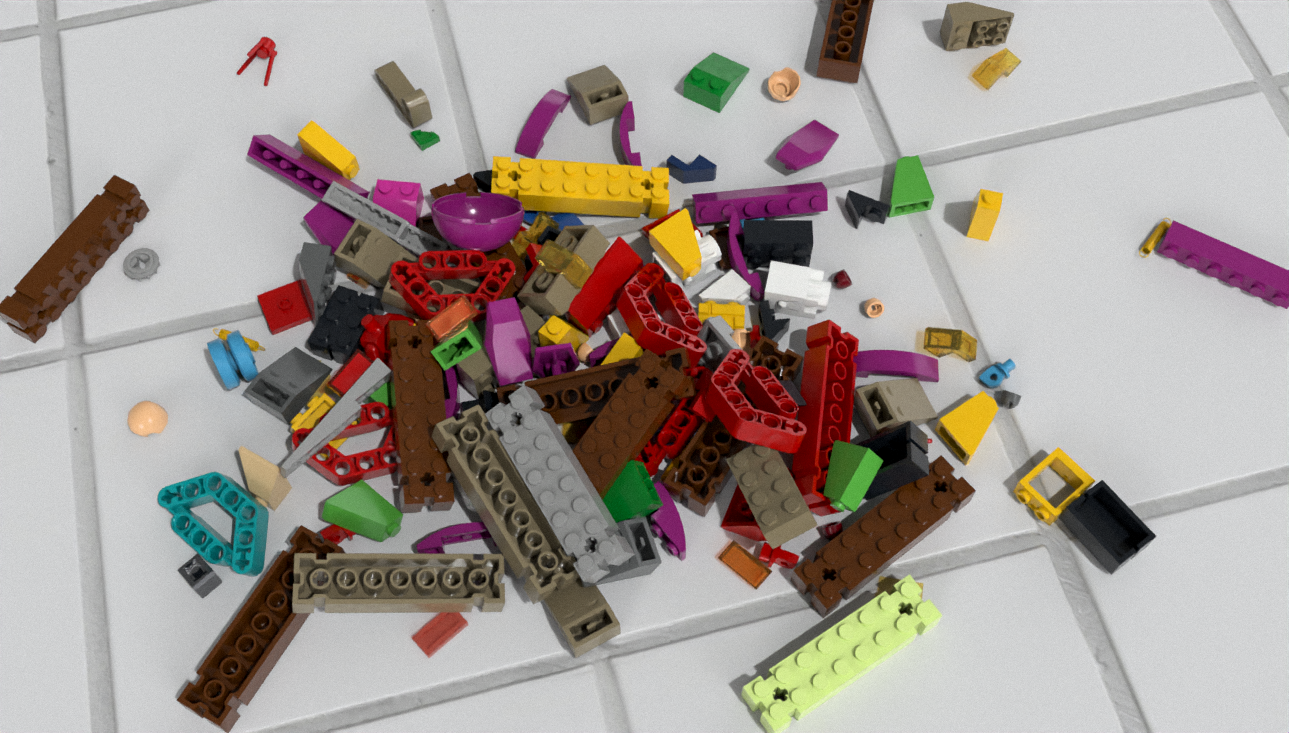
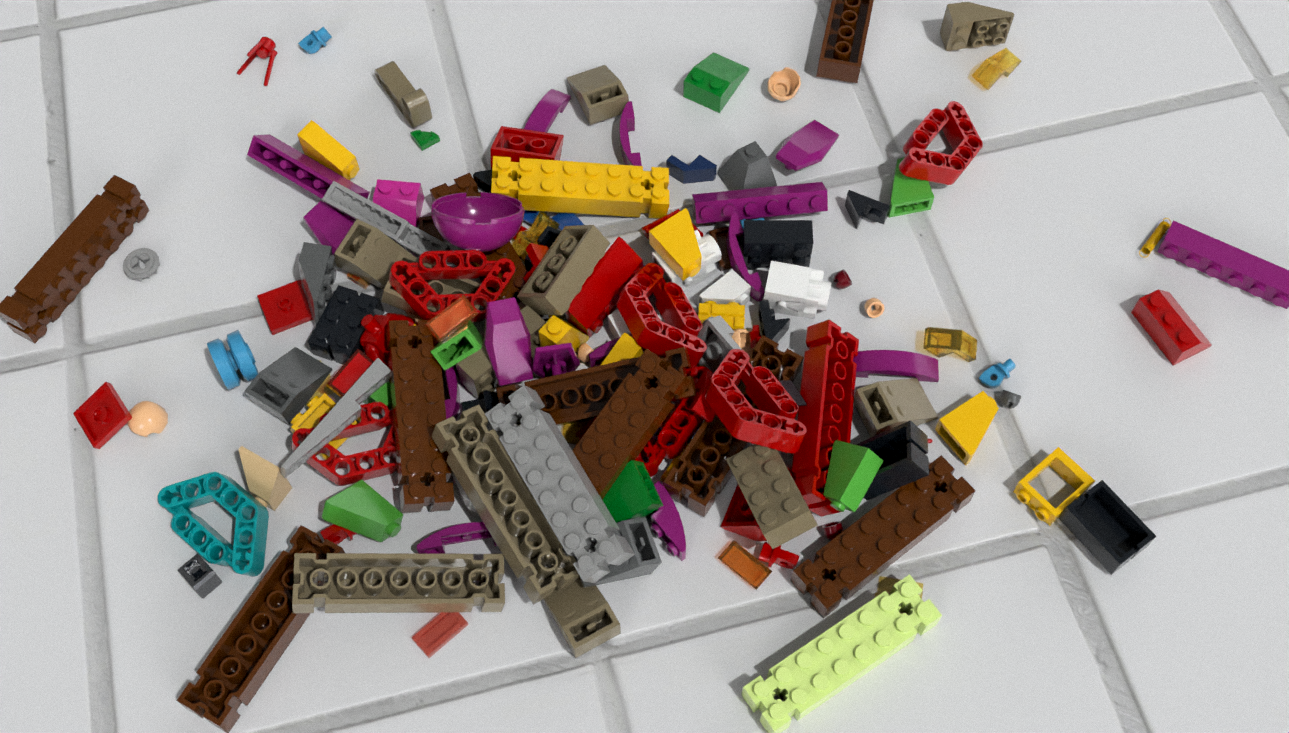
(102, 415): none -> red plate
(252, 343): yellow piece -> none
(315, 38): none -> dark azure piece
(526, 144): none -> red slope
(561, 260): clear yellow slope -> none
(747, 169): none -> dark grey slope
(939, 166): none -> red piece
(984, 214): yellow slope -> none
(1169, 326): none -> red slope

